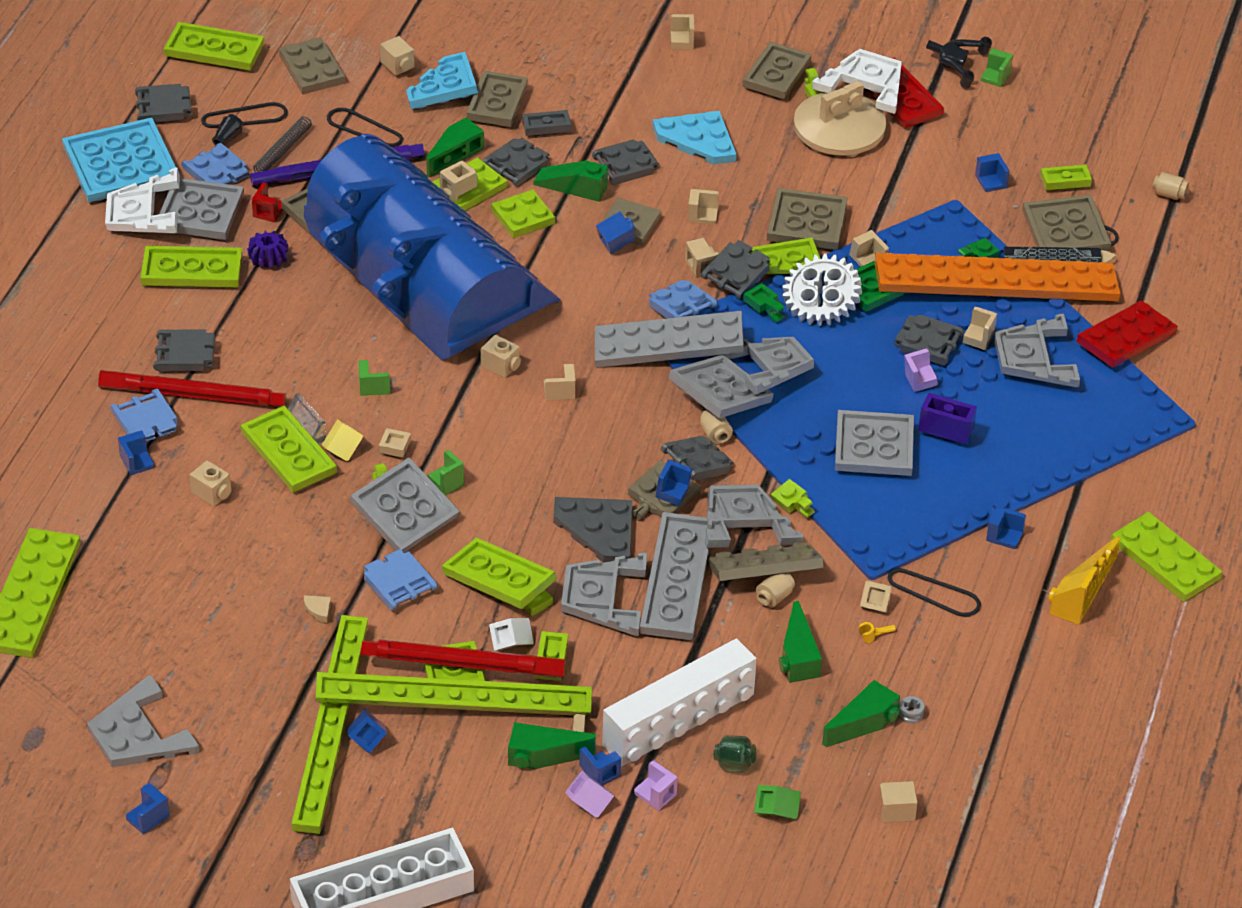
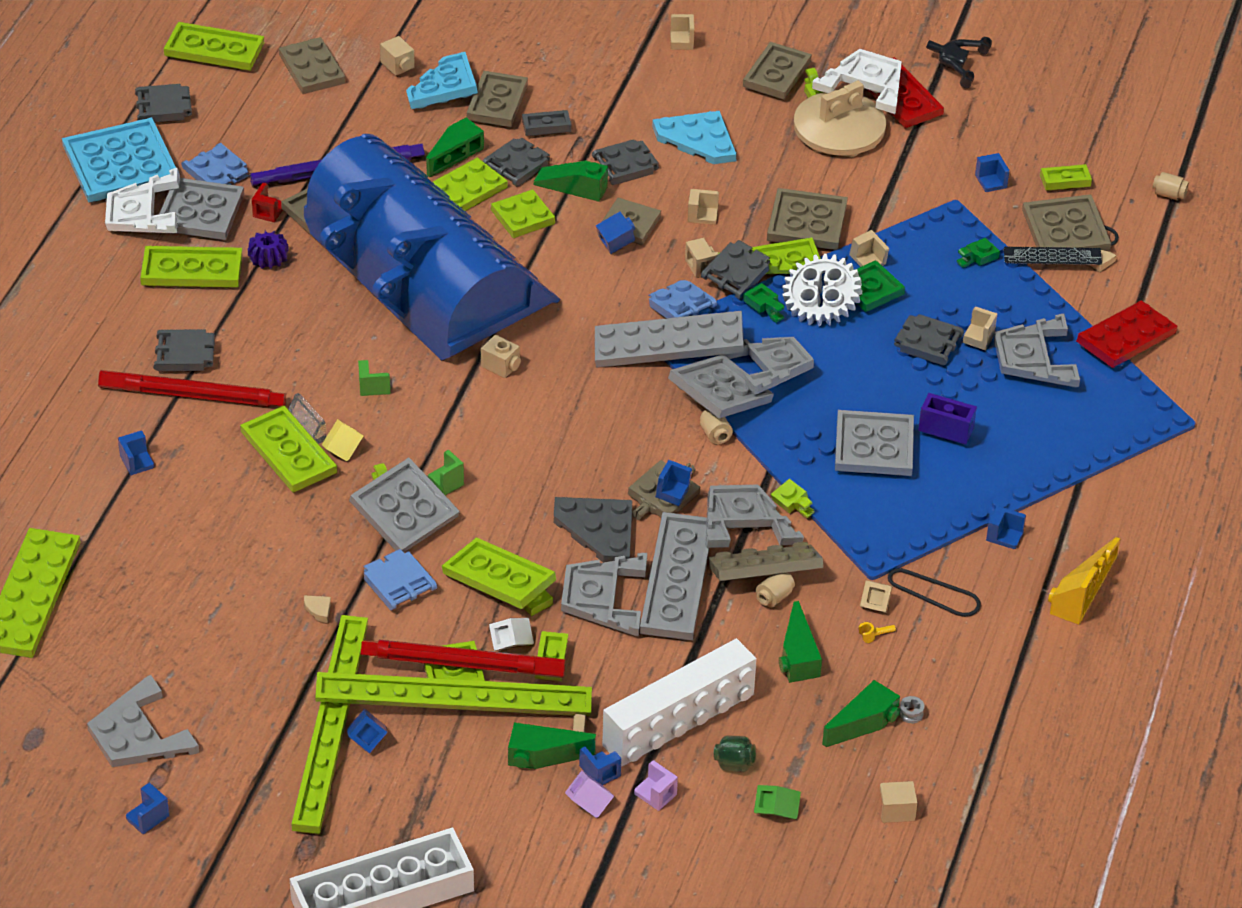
(150, 416): medium blue plate -> none
(210, 483): tan brick -> none
(228, 129): black cone -> none
(246, 108): black piece -> none
(279, 143): dark grey piece -> none
(365, 118): black piece -> none
(394, 442): tan plate -> none
(458, 180): tan brick -> none
(561, 387): tan panel -> none
(699, 455): dark grey plate -> none
(919, 370): lavender panel -> none
(996, 277): orange plate -> none
(997, 68): bright green panel -> none
(1167, 556): lime plate -> none

